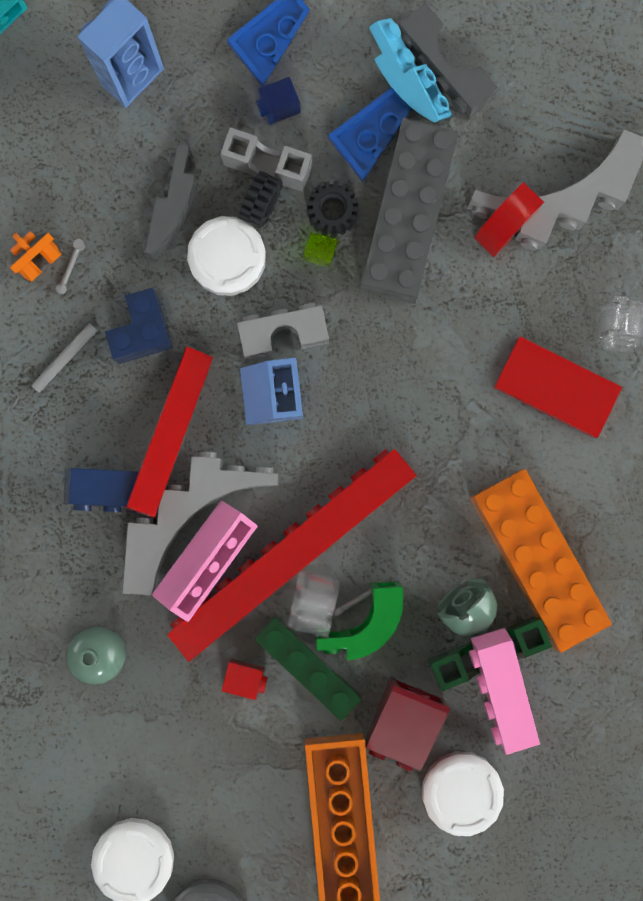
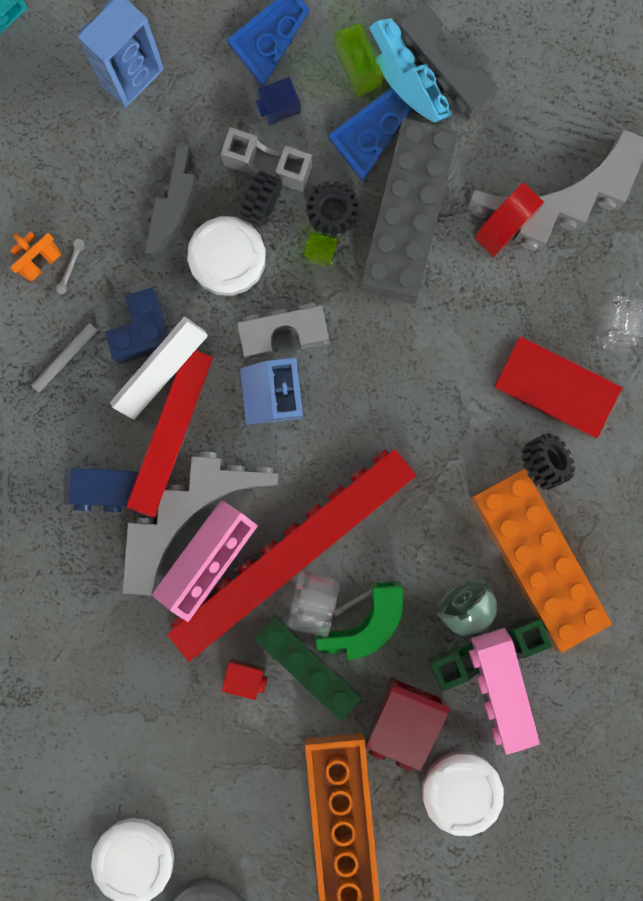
(96, 655): sand green cylinder -> none
(159, 368): none -> white tile
(358, 60): none -> clear neon green brick
(548, 461): none -> black tyre

